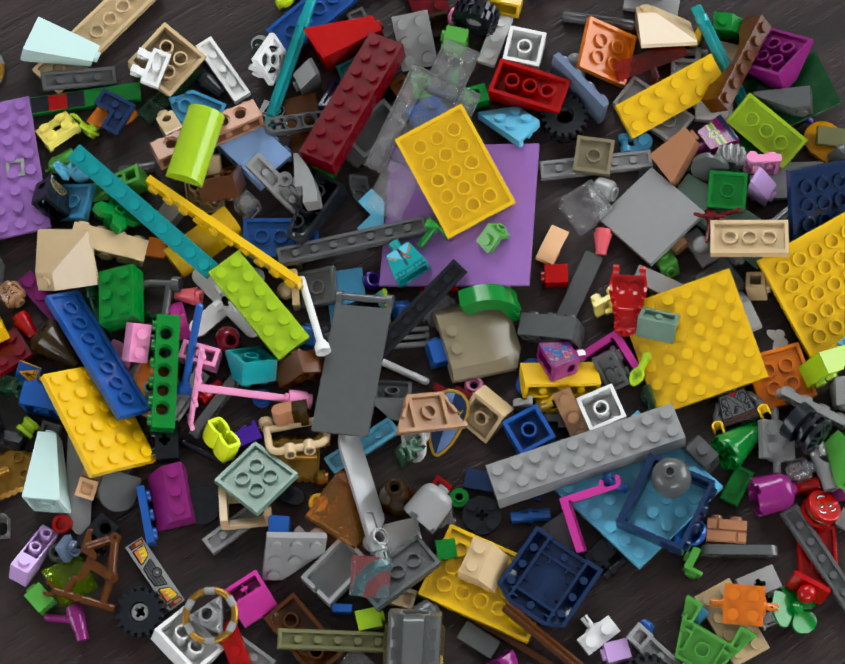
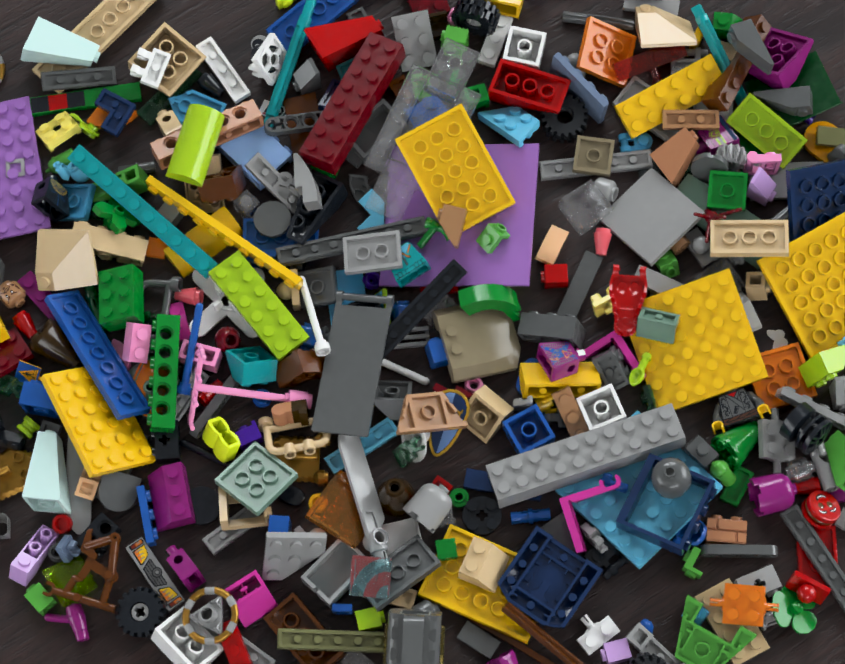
(184, 568): none -> magenta torso
(272, 219): none -> dark grey tile
(372, 252): none -> light grey plate
(452, 222): none -> medium nougat slope
(593, 537): none -> light grey plate
(690, 119): none -> medium nougat plate
(720, 470): none -> bright green piece
(750, 45): none -> dark grey slope

